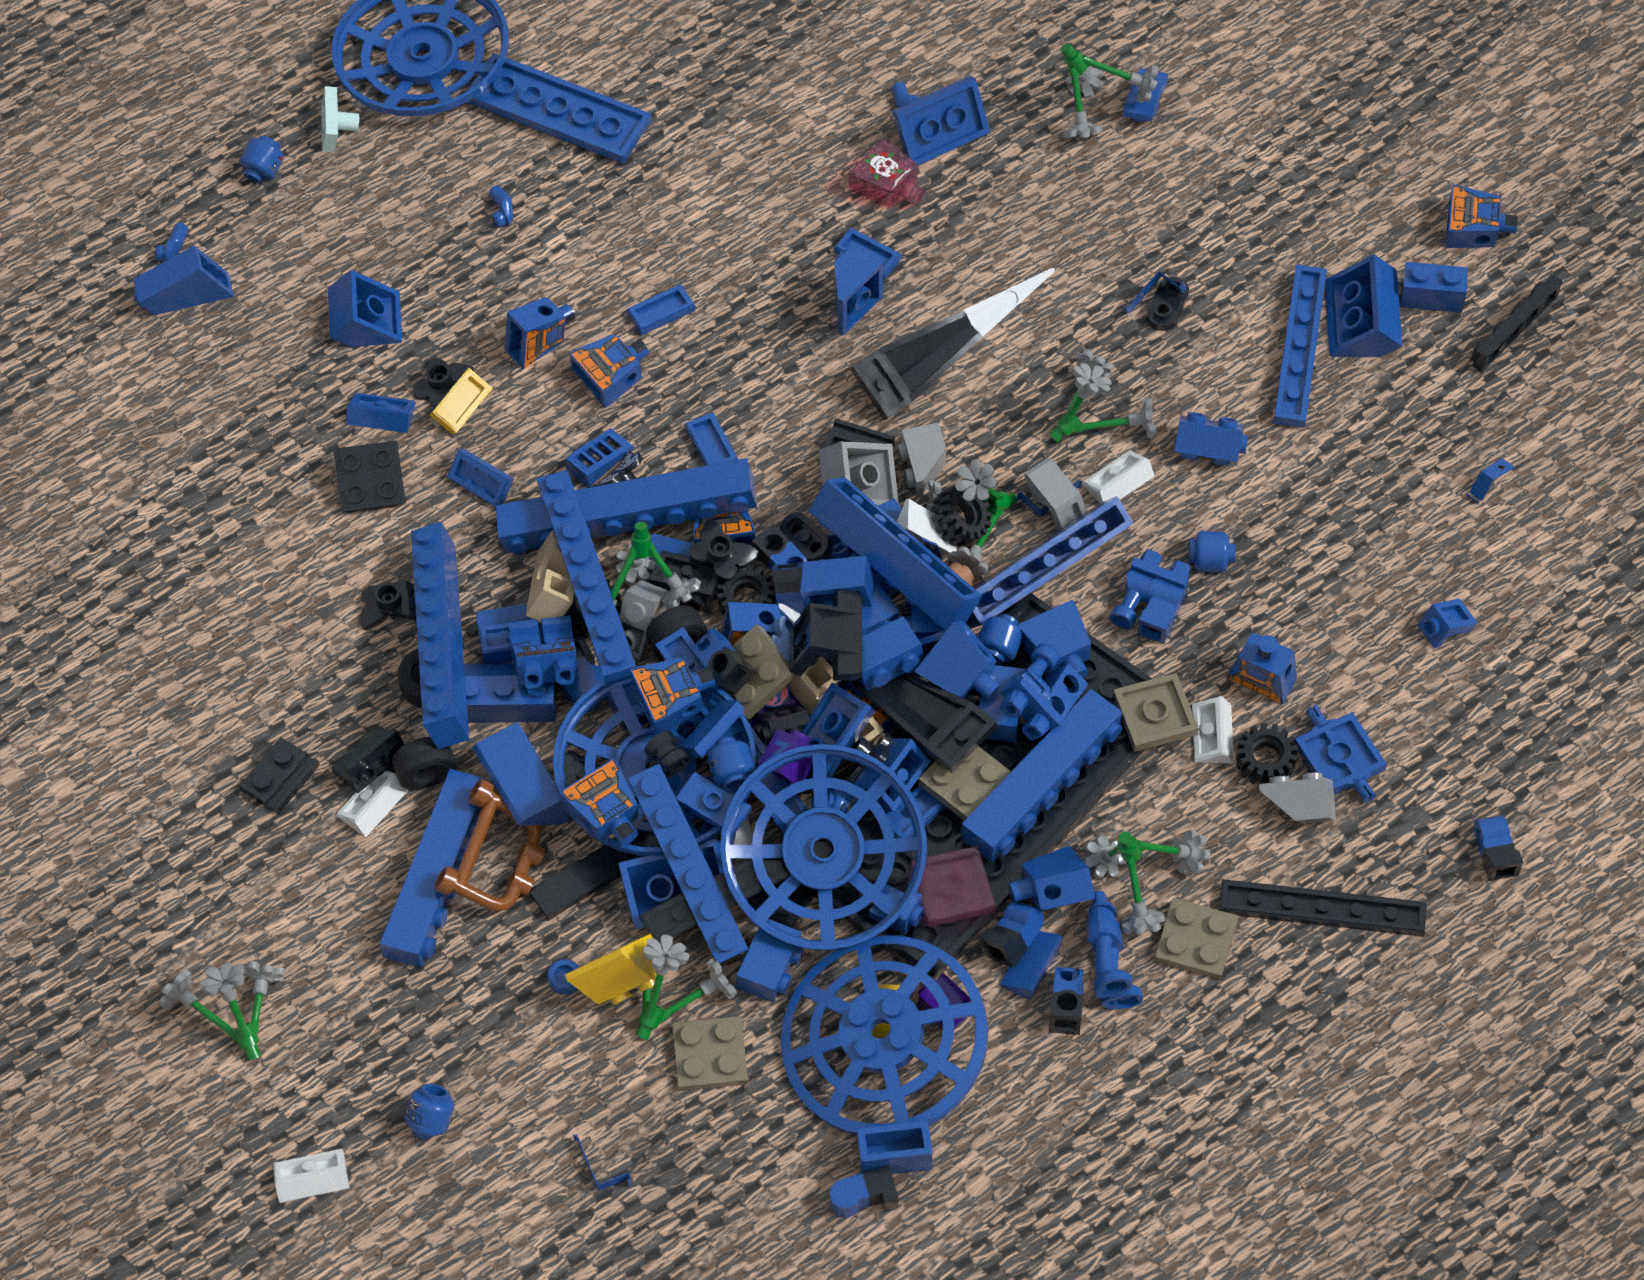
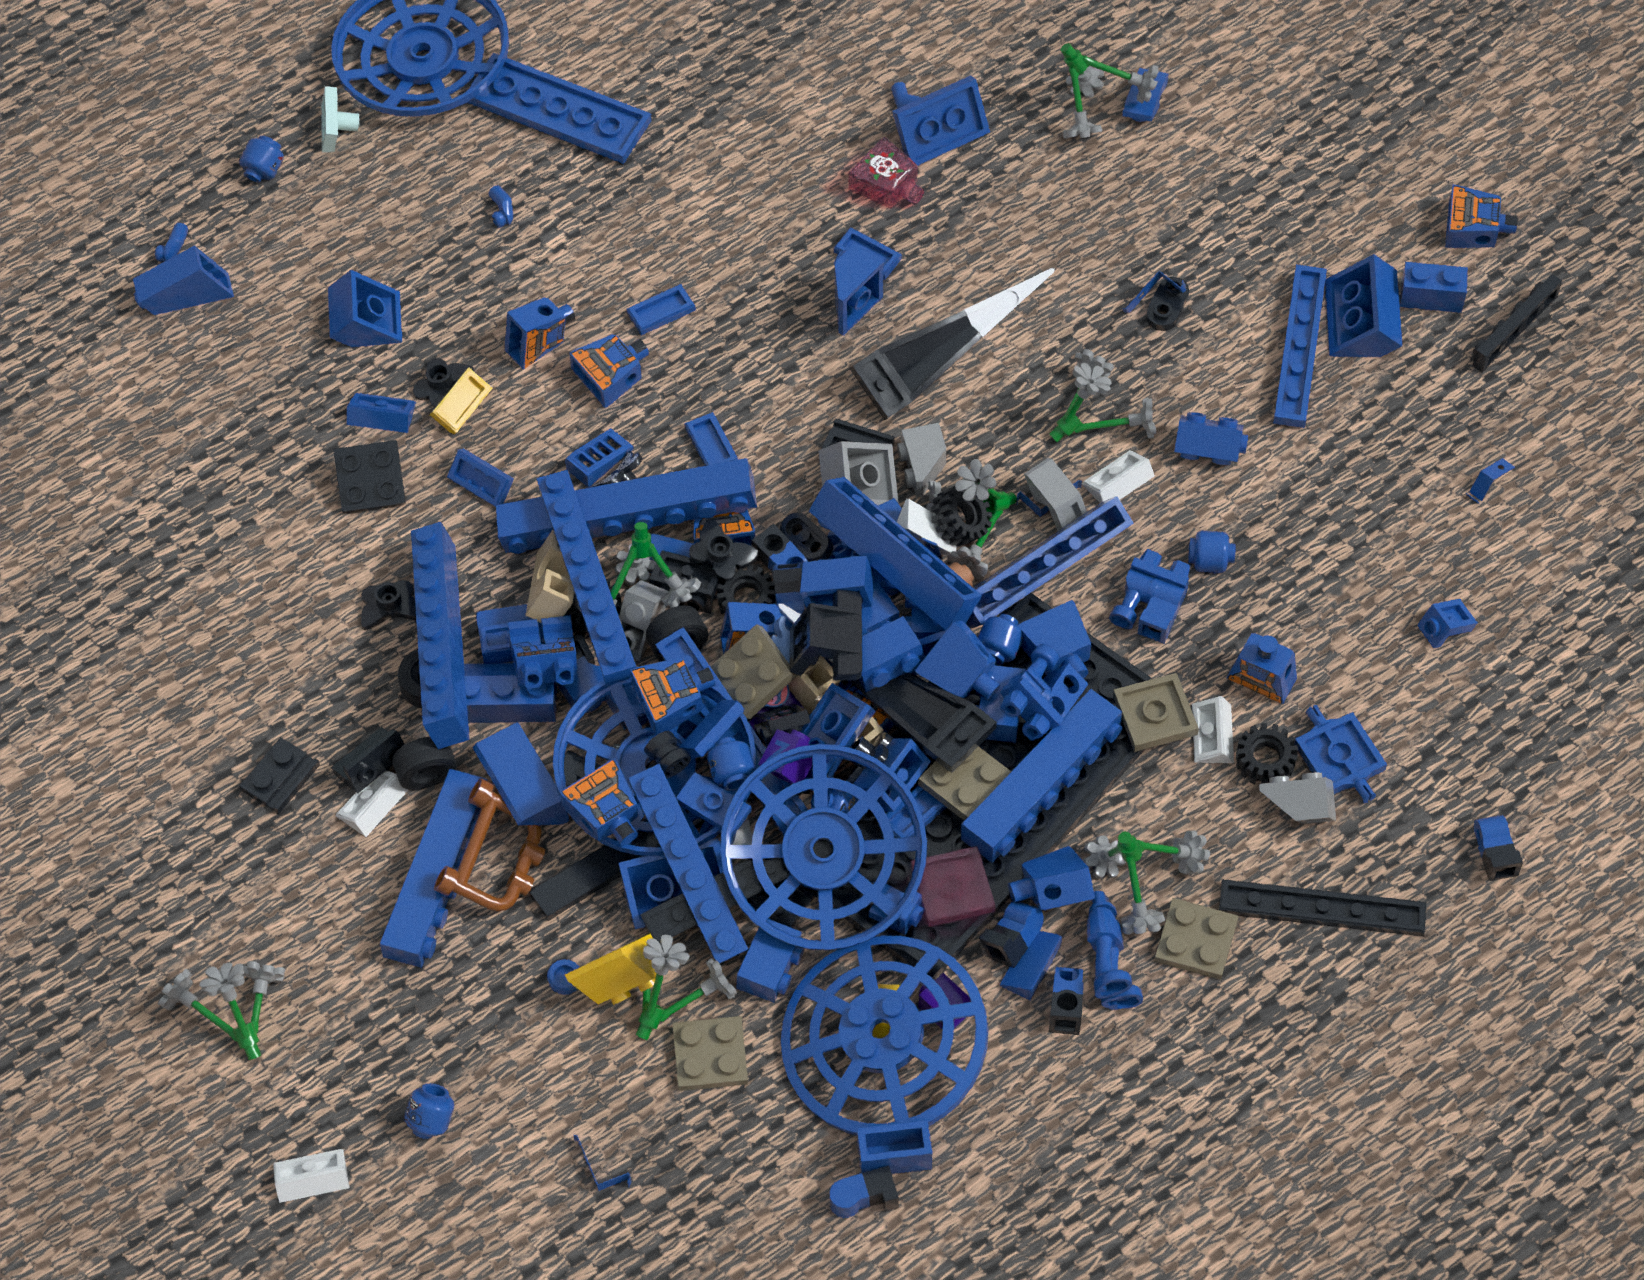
(723, 660): black leg -> none

